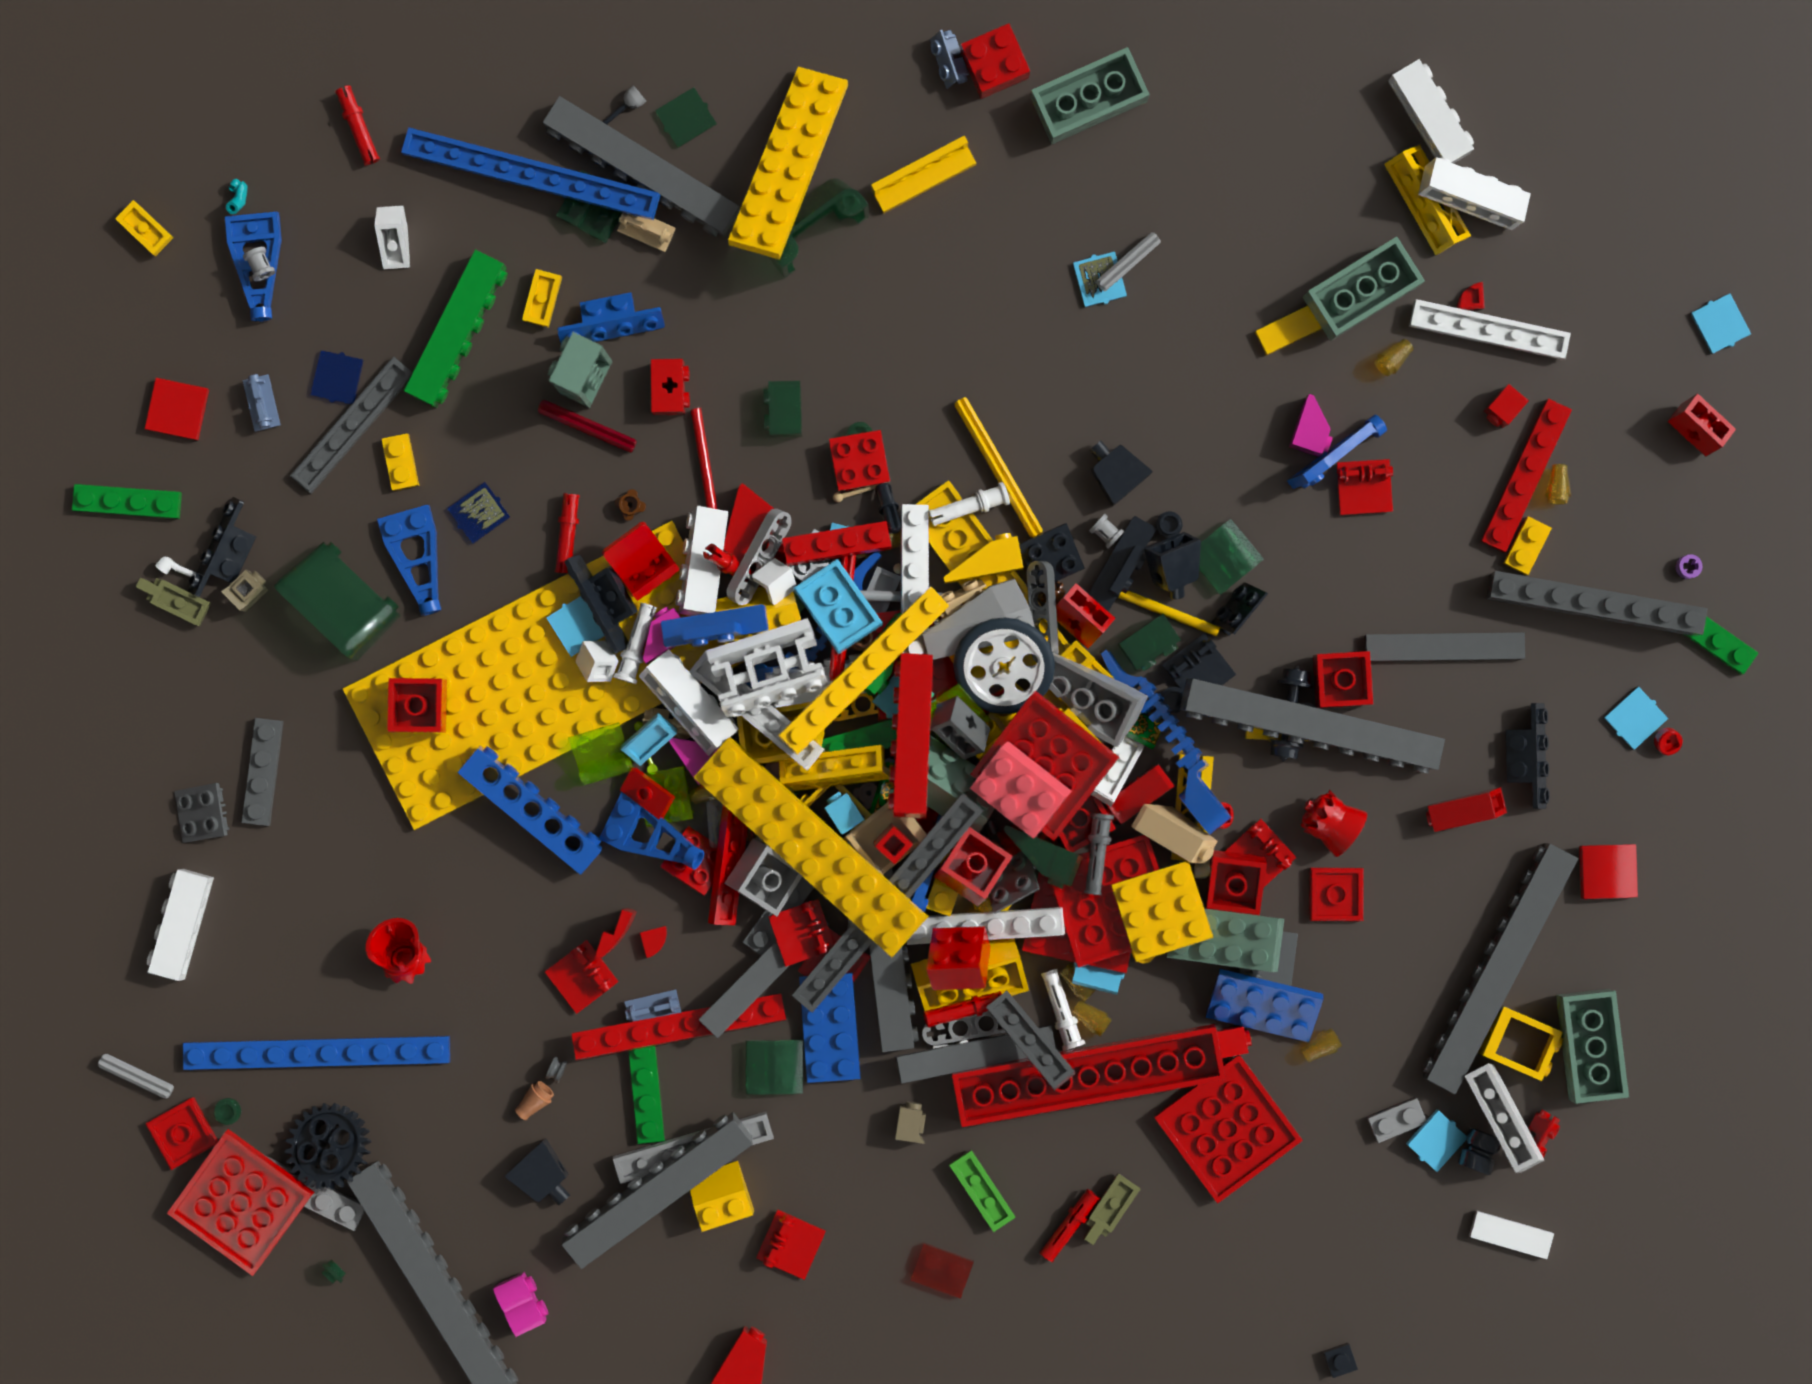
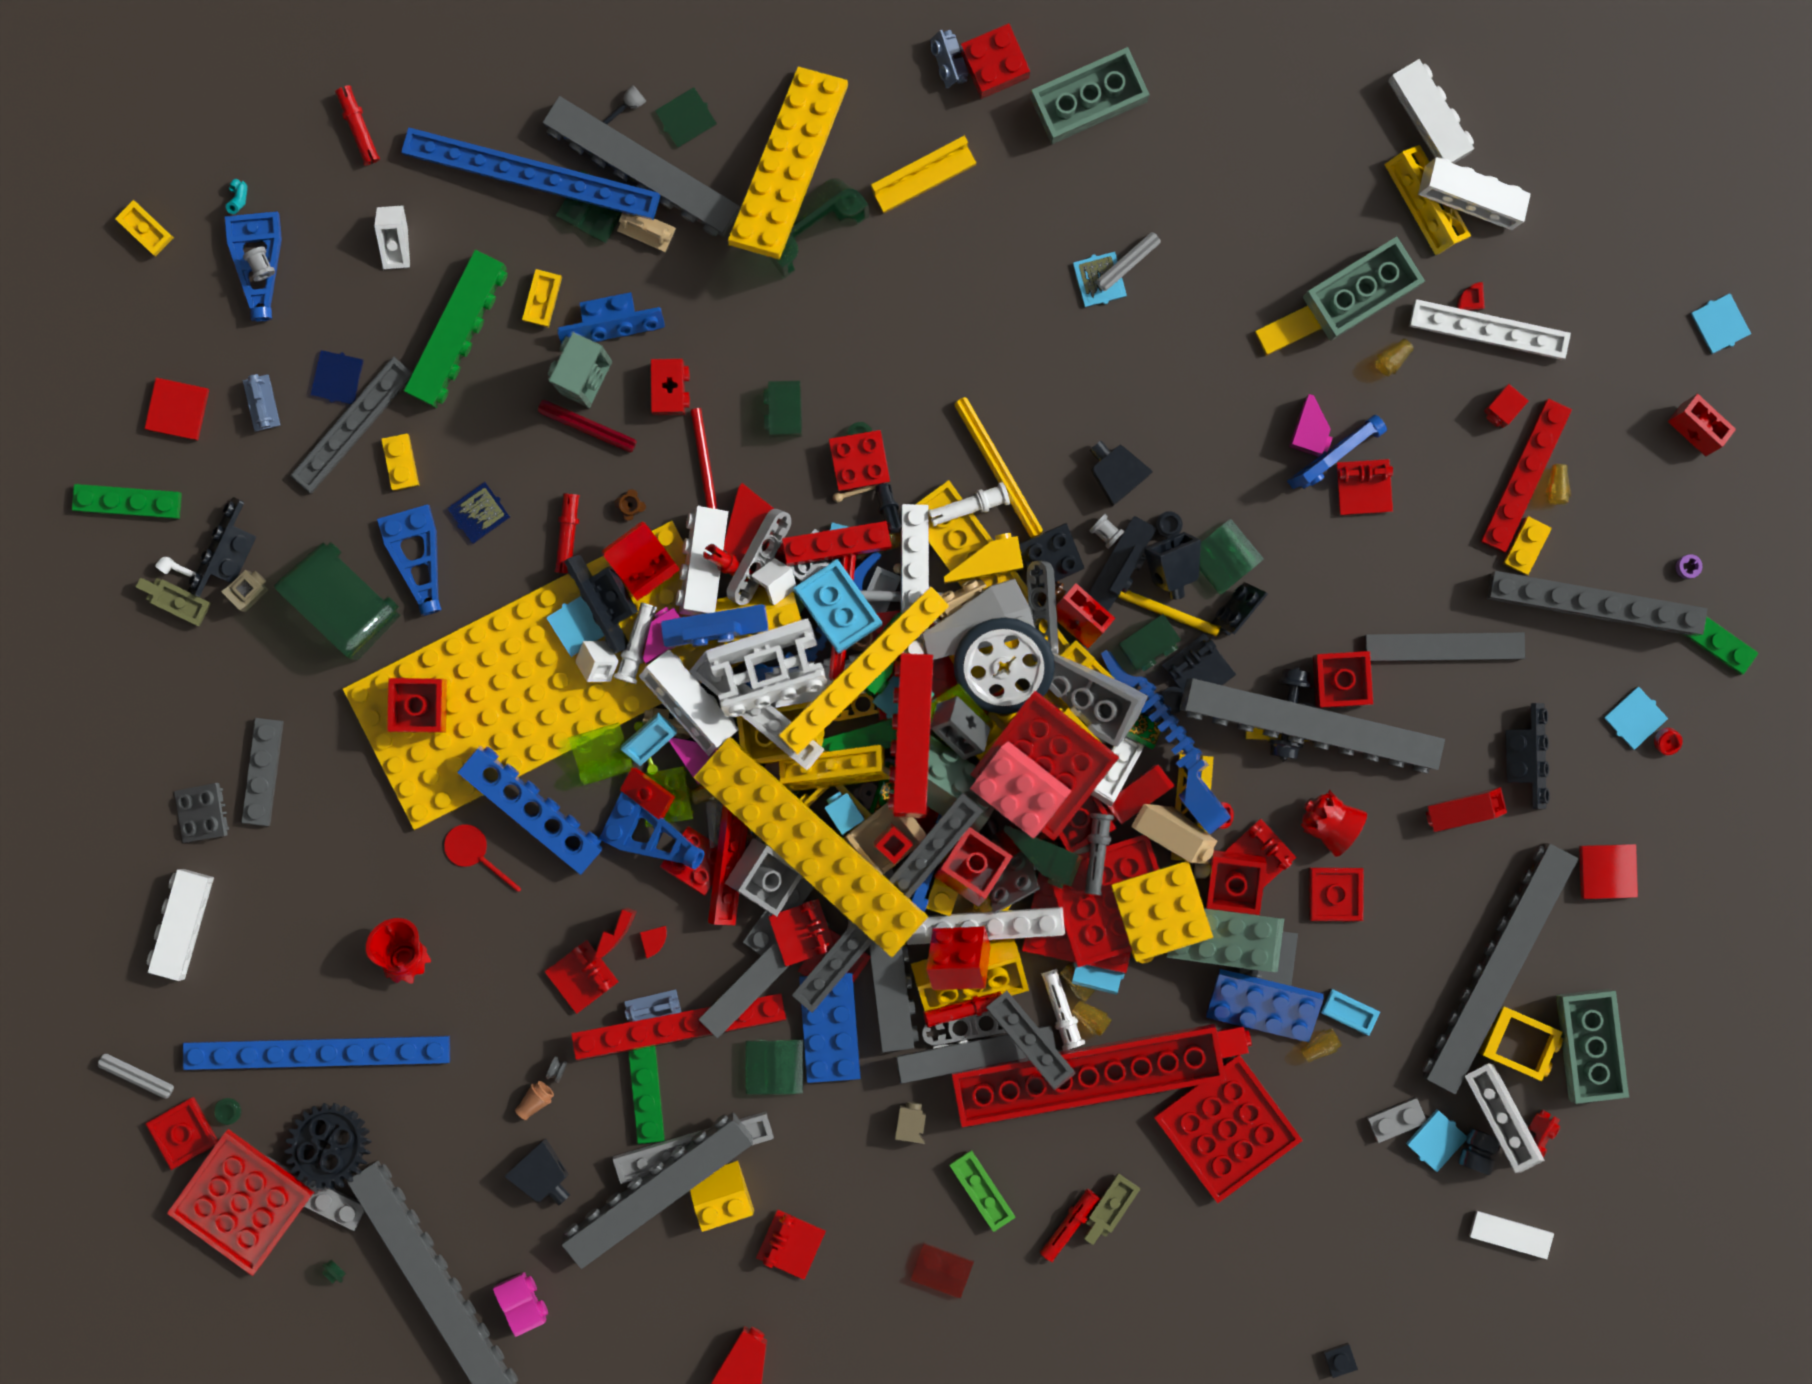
(467, 846): none -> red piece
(1350, 1012): none -> medium azure tile

